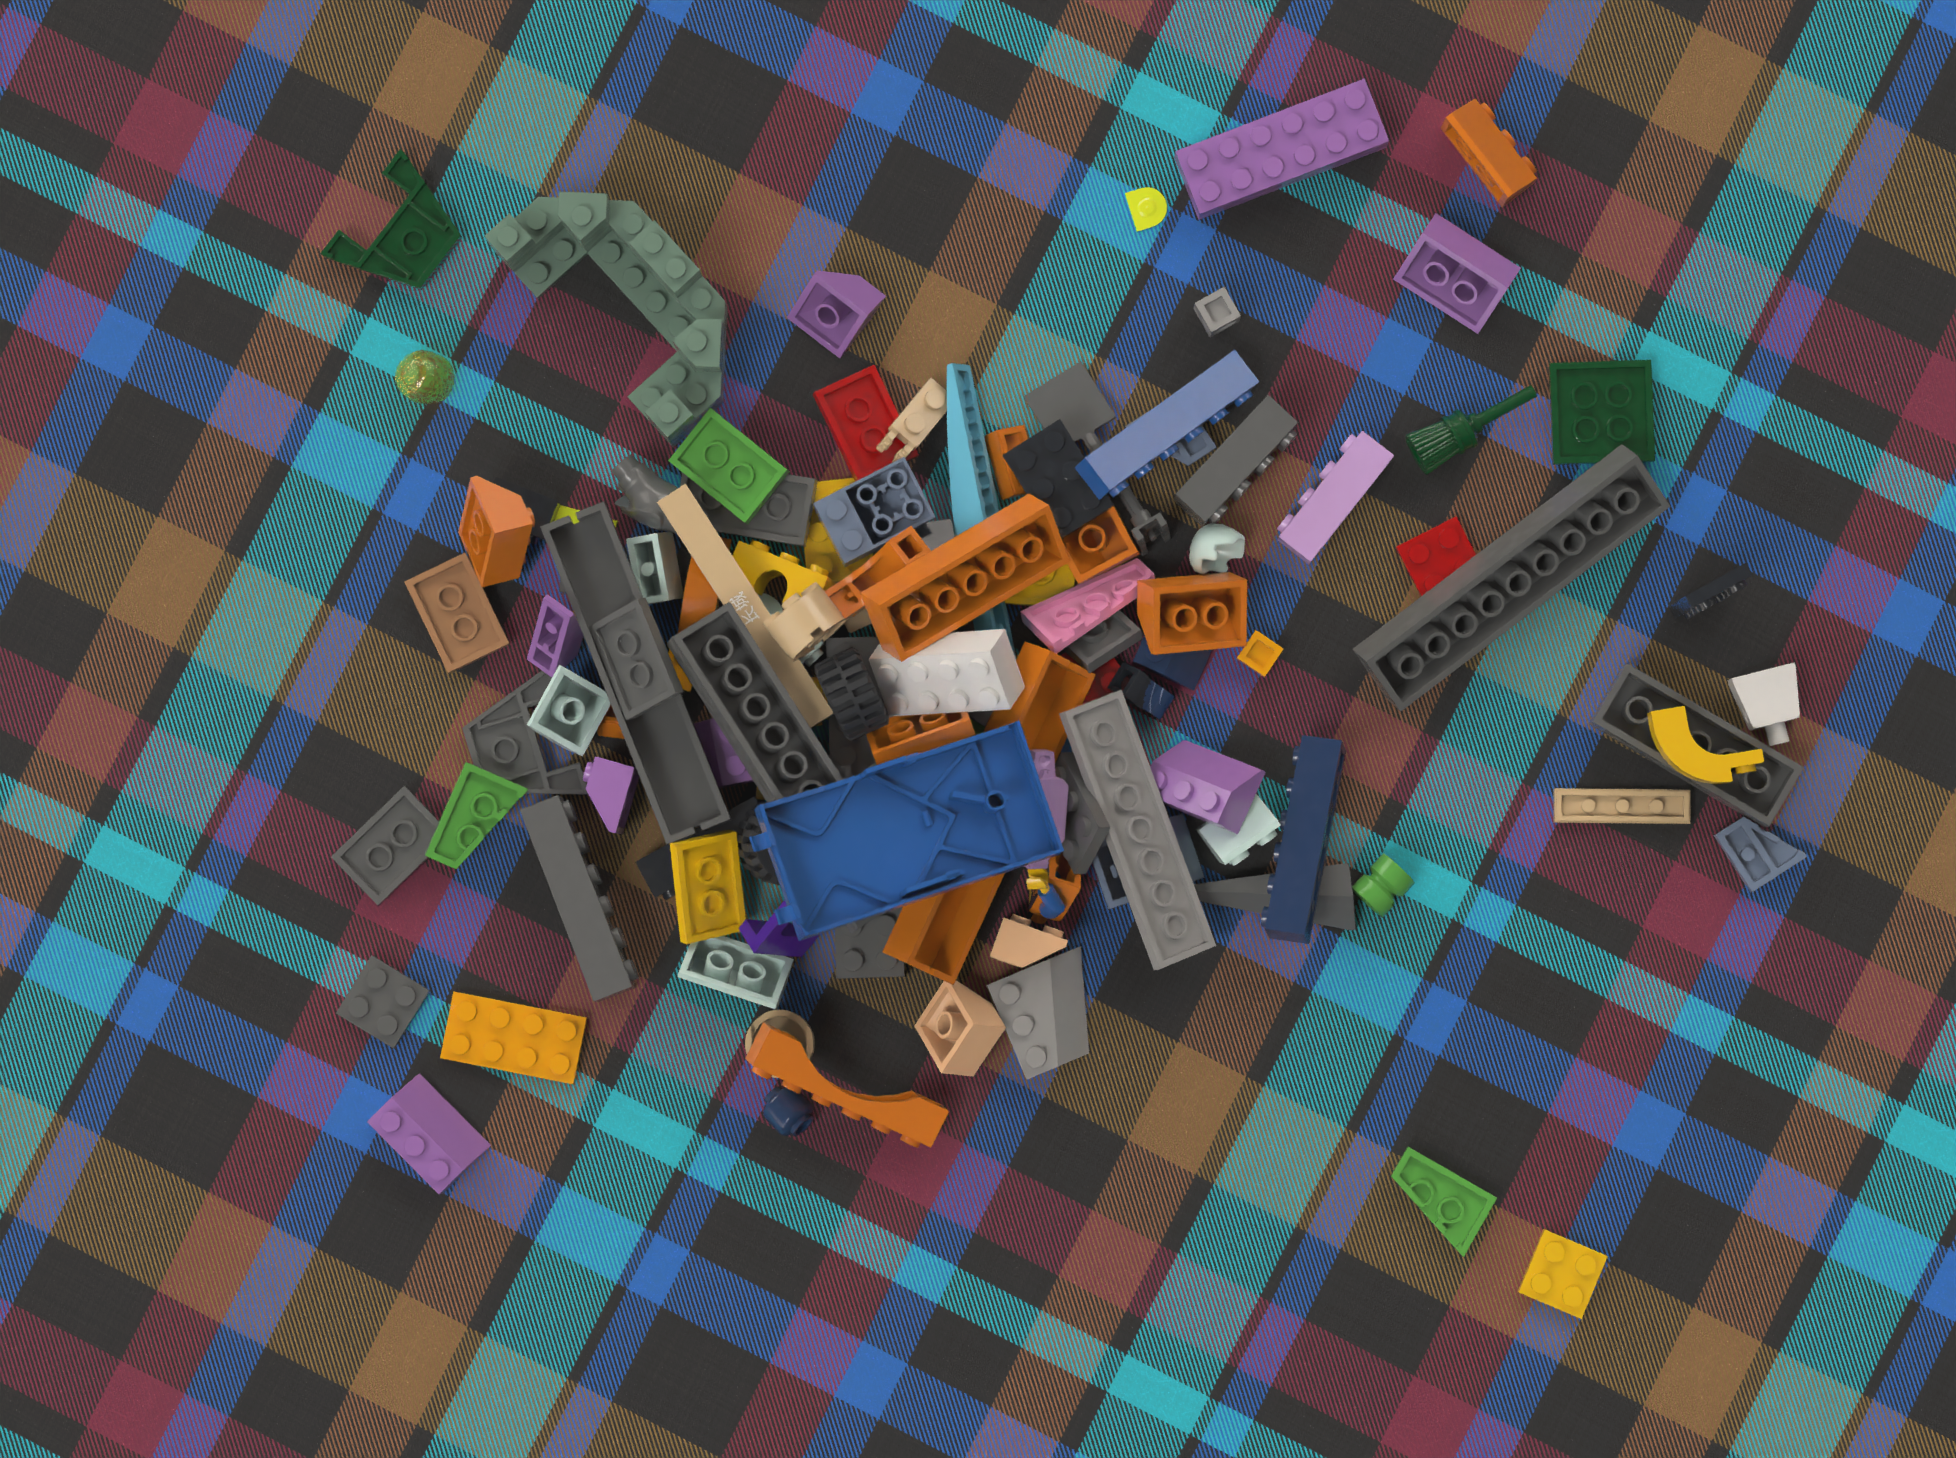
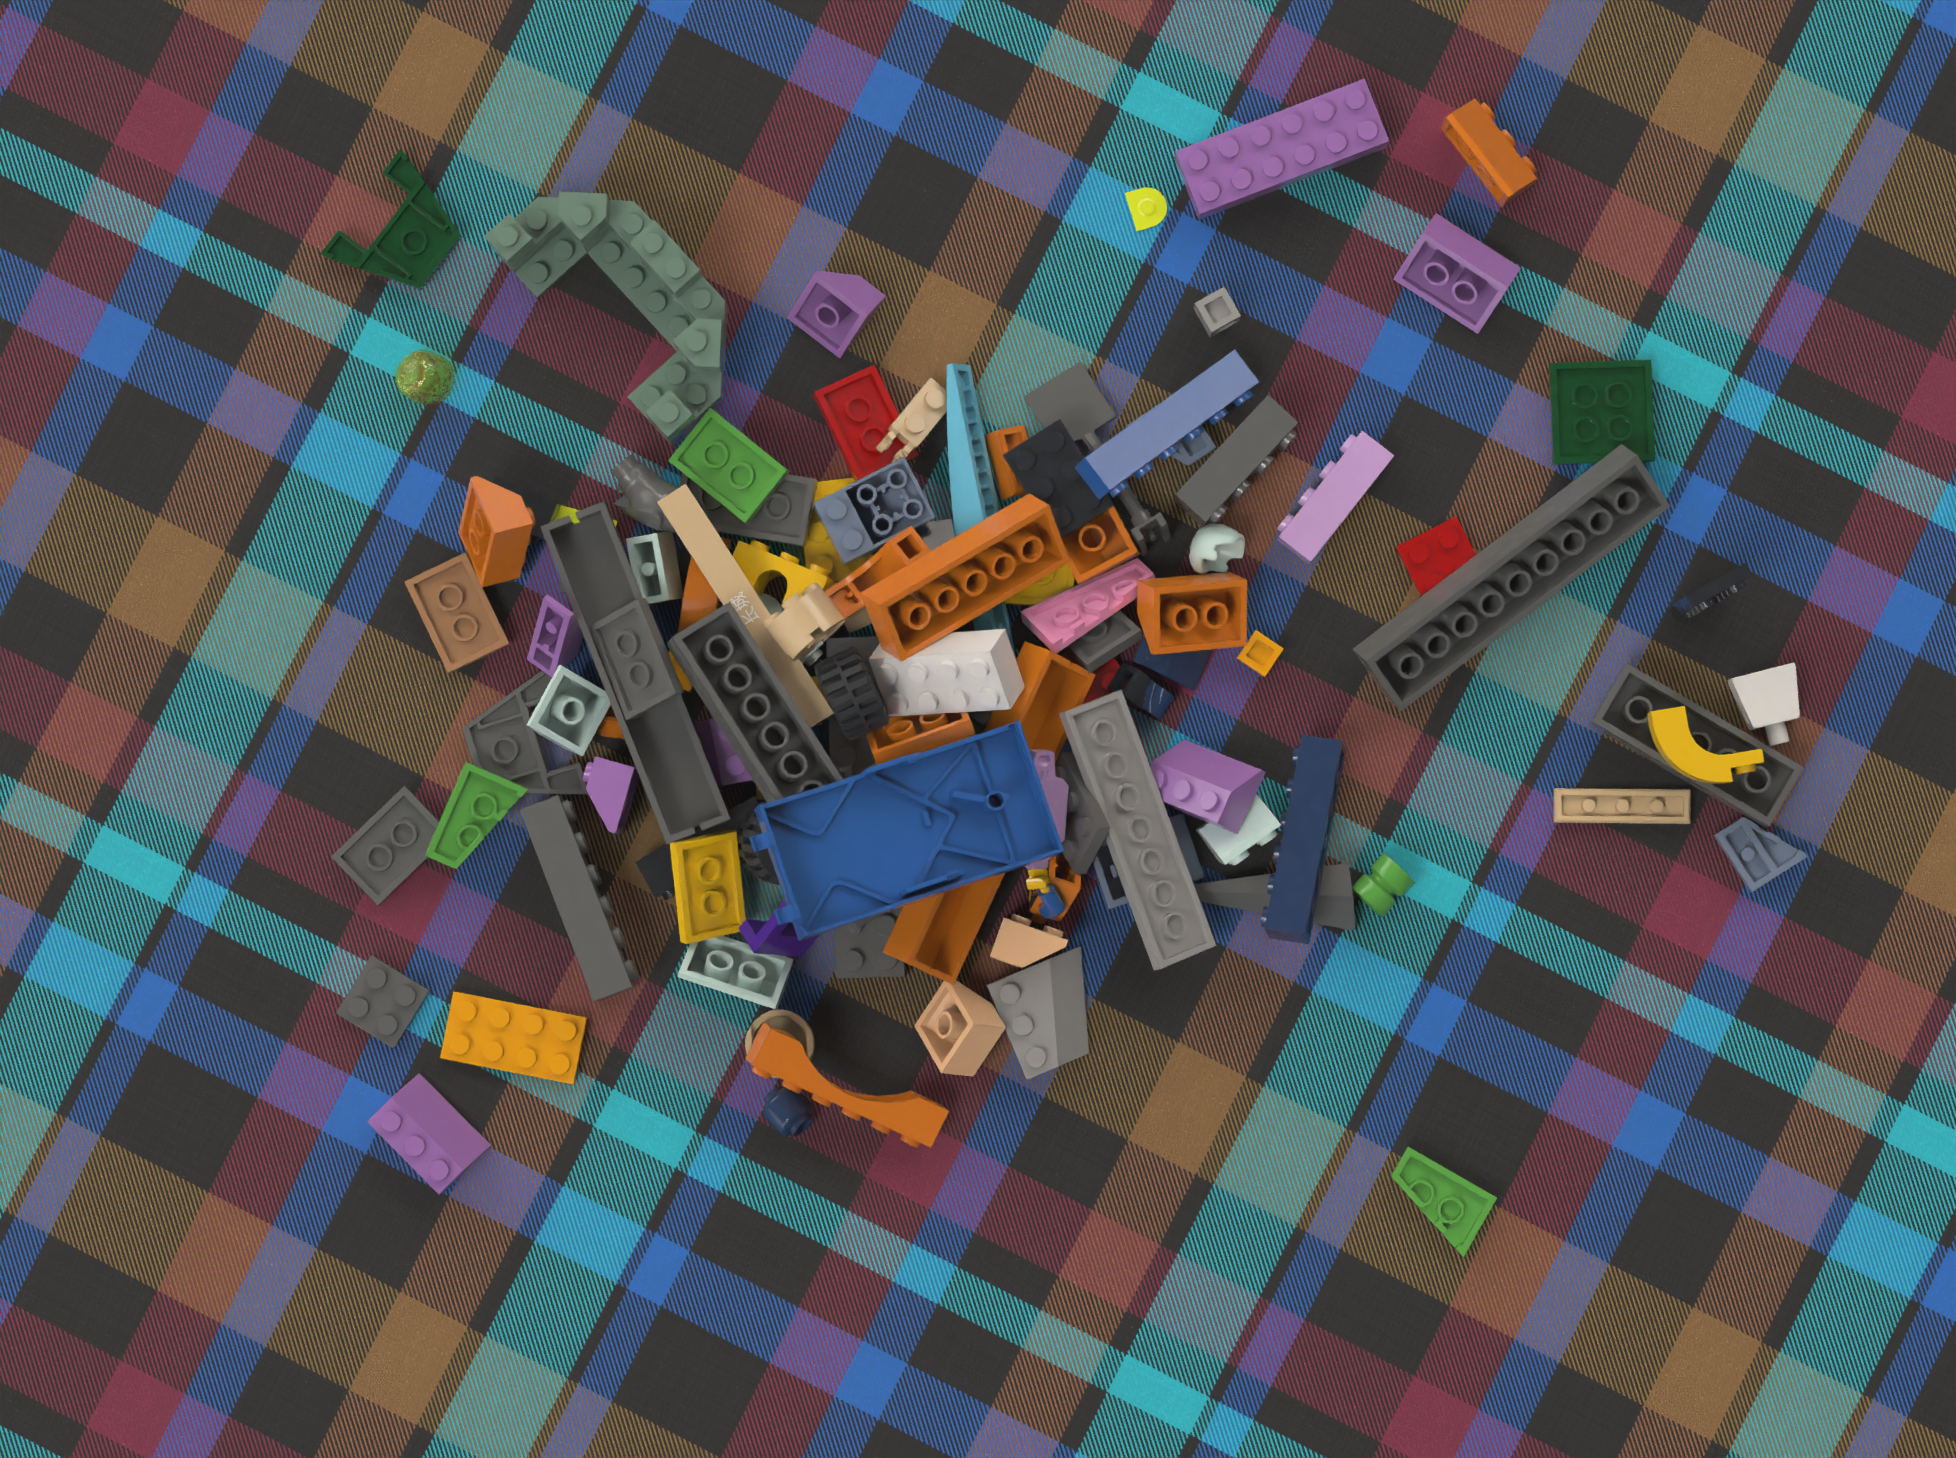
(1458, 432): dark green piece -> none
(1562, 1273): yellow plate -> none

